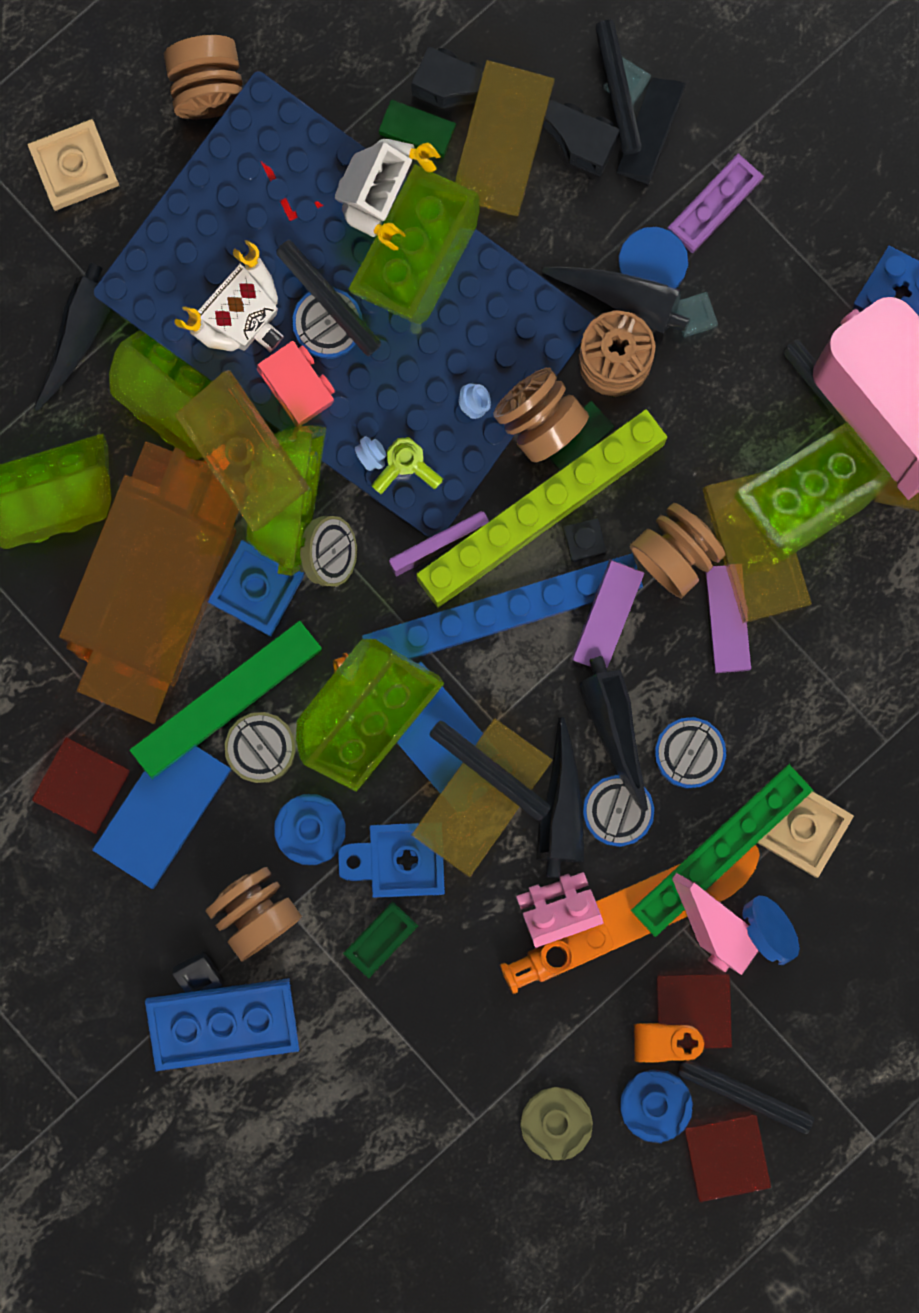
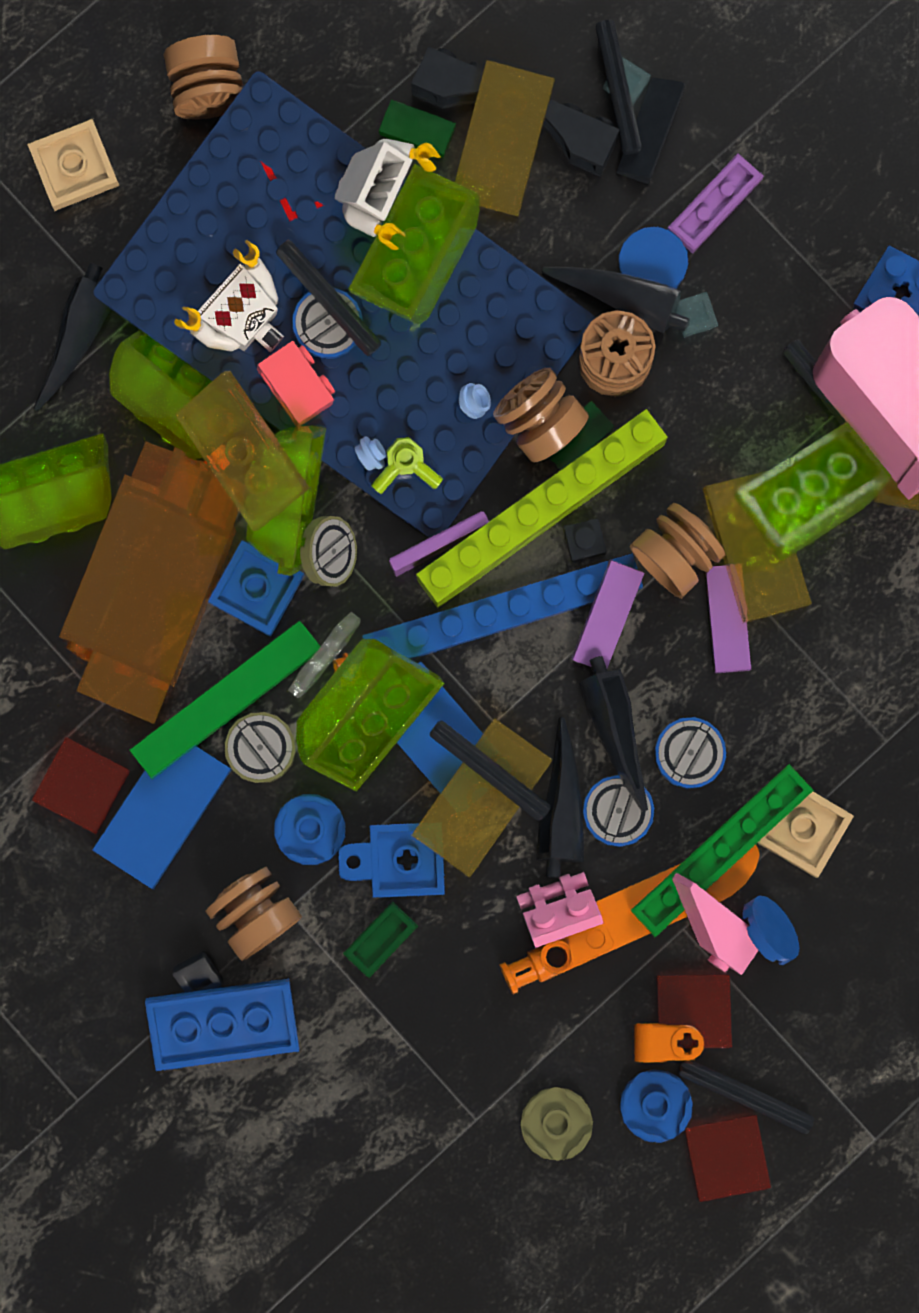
(323, 657): none -> clear tile

